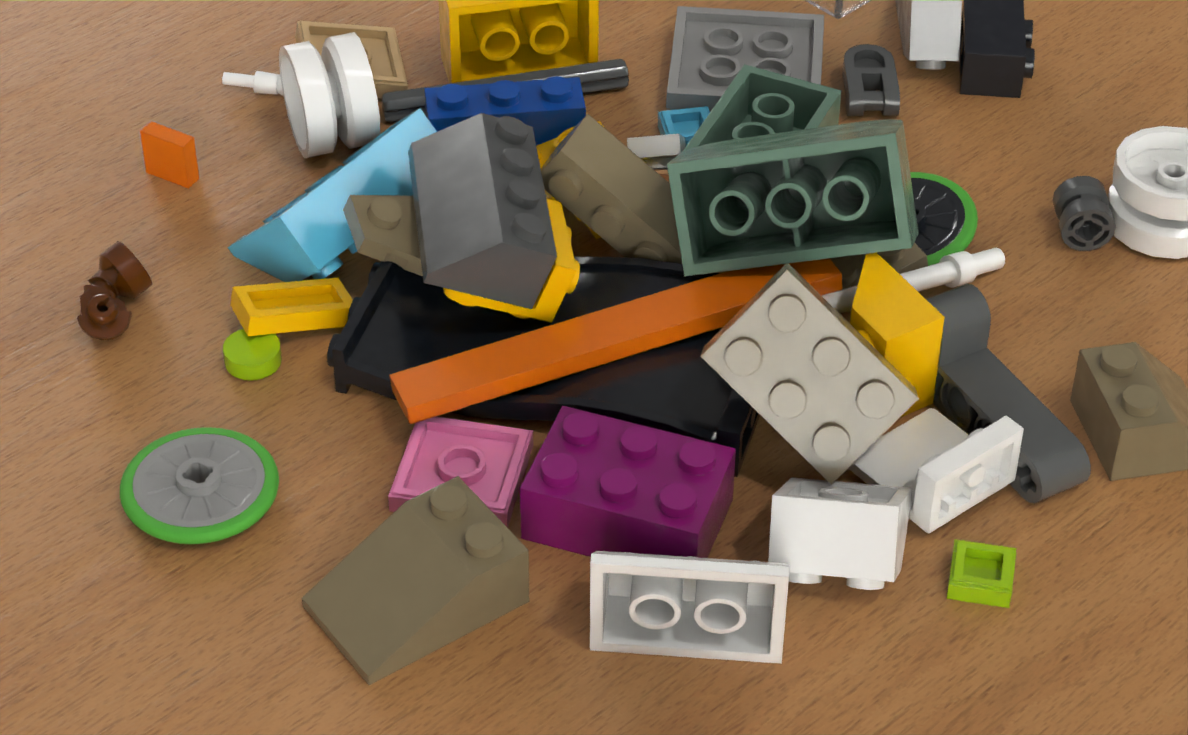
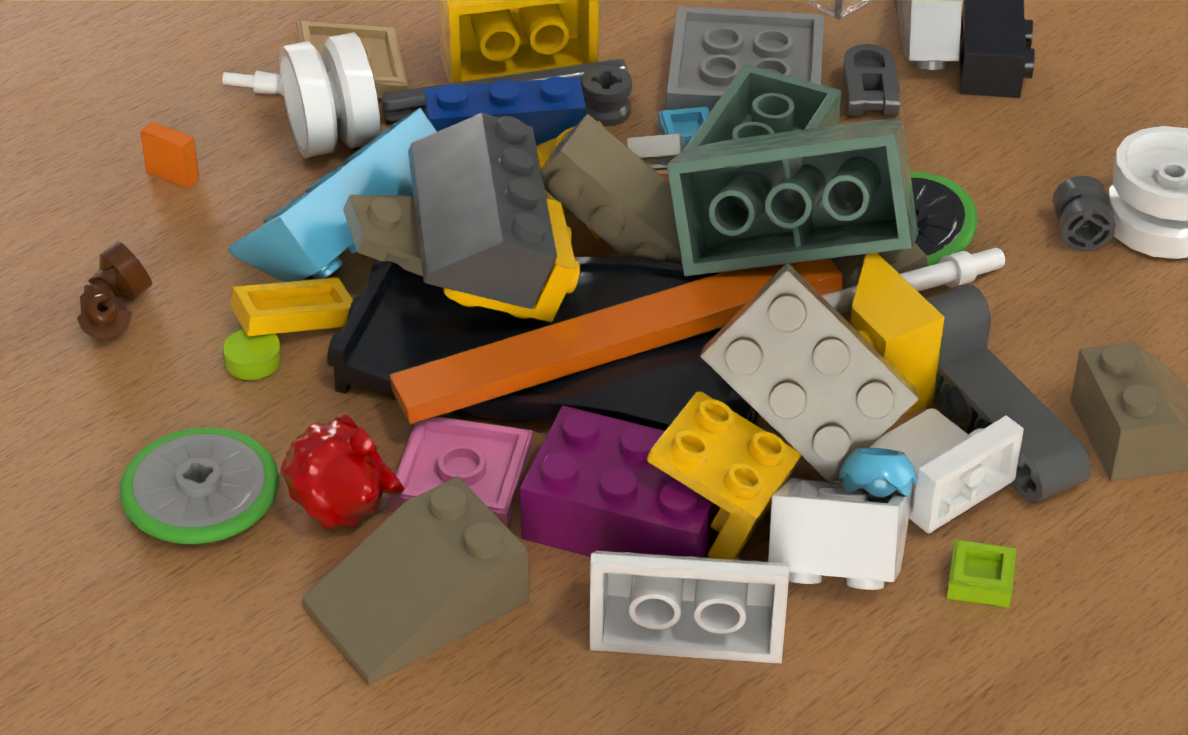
(337, 473): none -> red animal
(607, 94): none -> dark grey wheel
(727, 464): none -> yellow bracket
(878, 472): none -> medium azure plate

